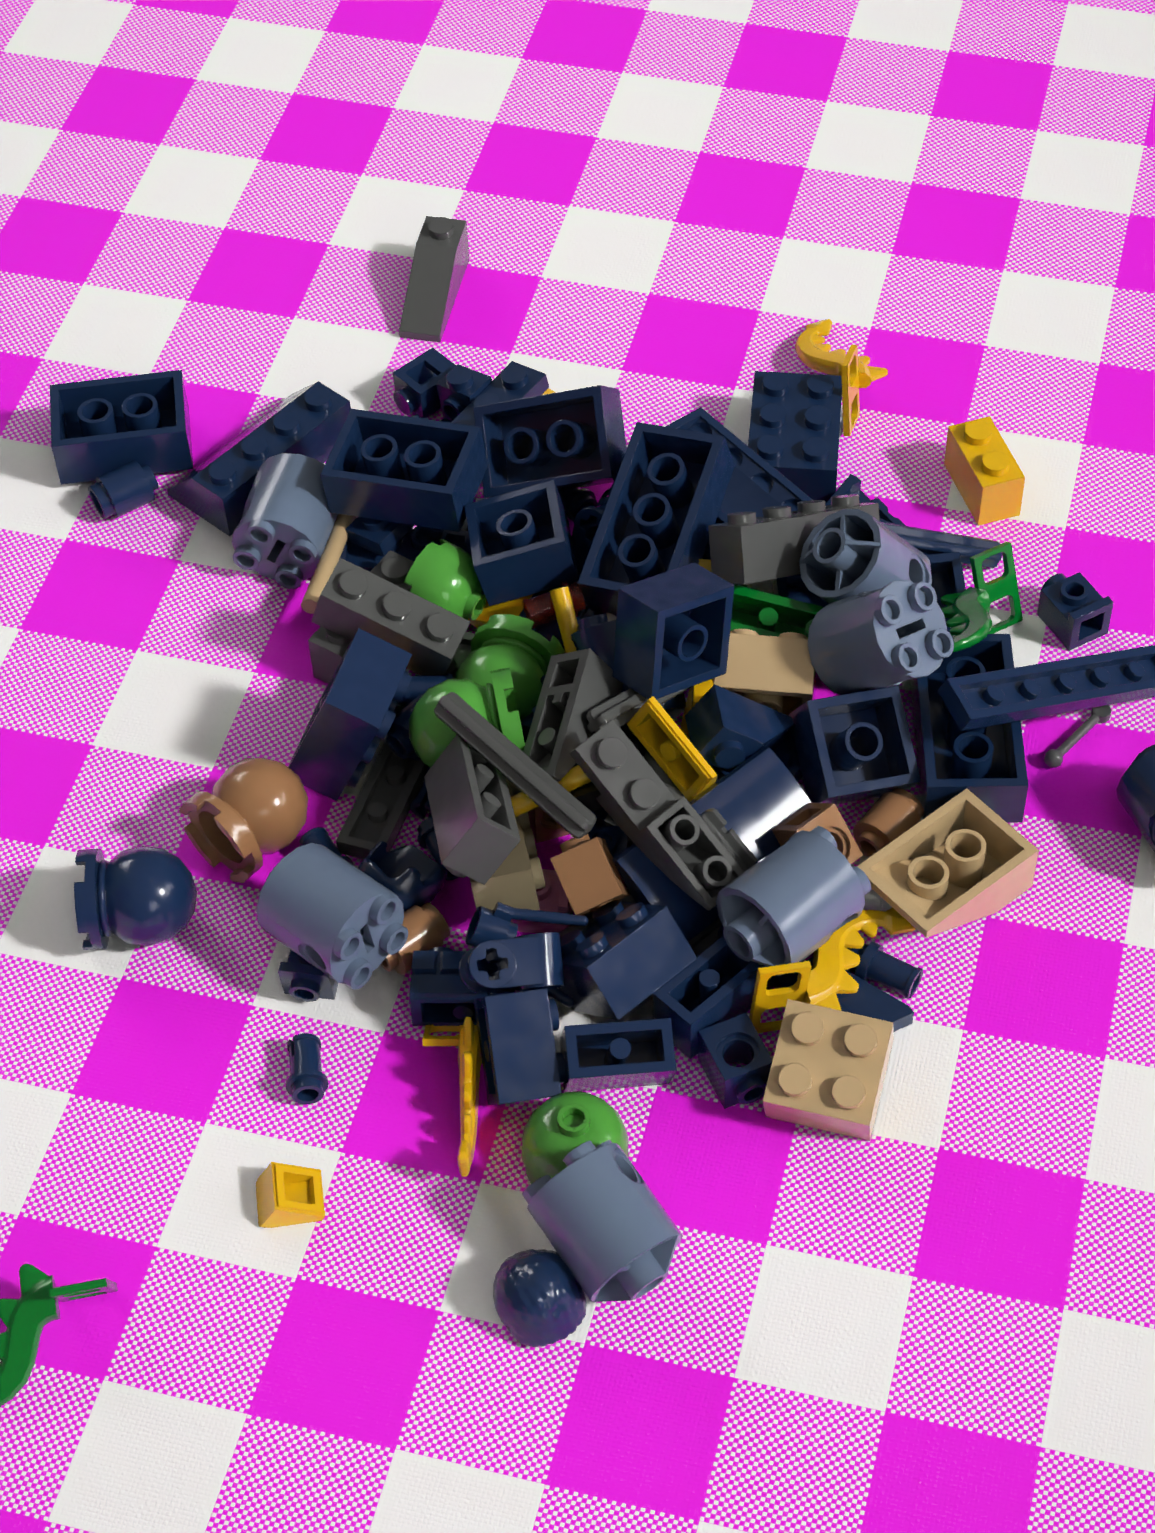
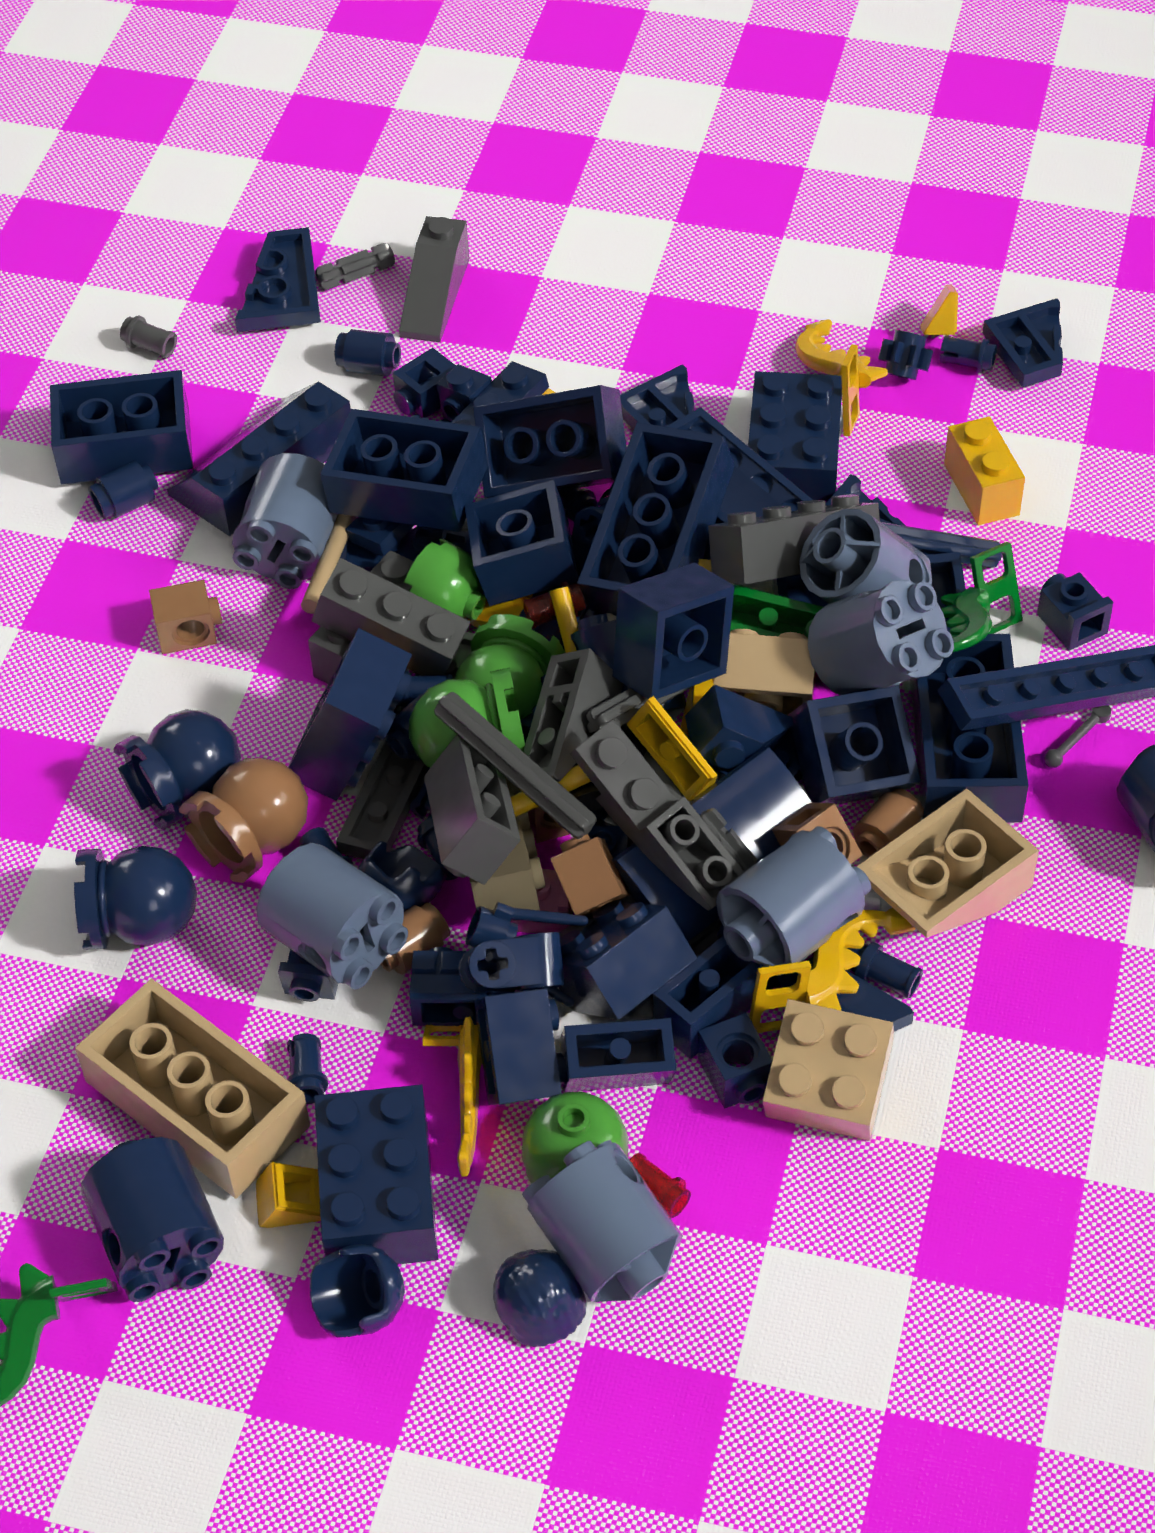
(144, 335): none -> dark grey pin
(152, 1217): none -> dark blue cylinder
(180, 758): none -> dark blue tile
(185, 616): none -> medium nougat brick
(194, 1087): none -> tan brick
(283, 284): none -> dark blue wing
(355, 266): none -> dark grey axle
(356, 1290): none -> dark blue hair
(367, 352): none -> dark blue brick
(376, 1172): none -> dark blue brick
(659, 399): none -> dark blue wing
(668, 1190): none -> clear red pin
(905, 354): none -> dark blue gear
(943, 314): none -> yellow slope
(968, 353): none -> dark blue pin
(1029, 341): none -> dark blue wing

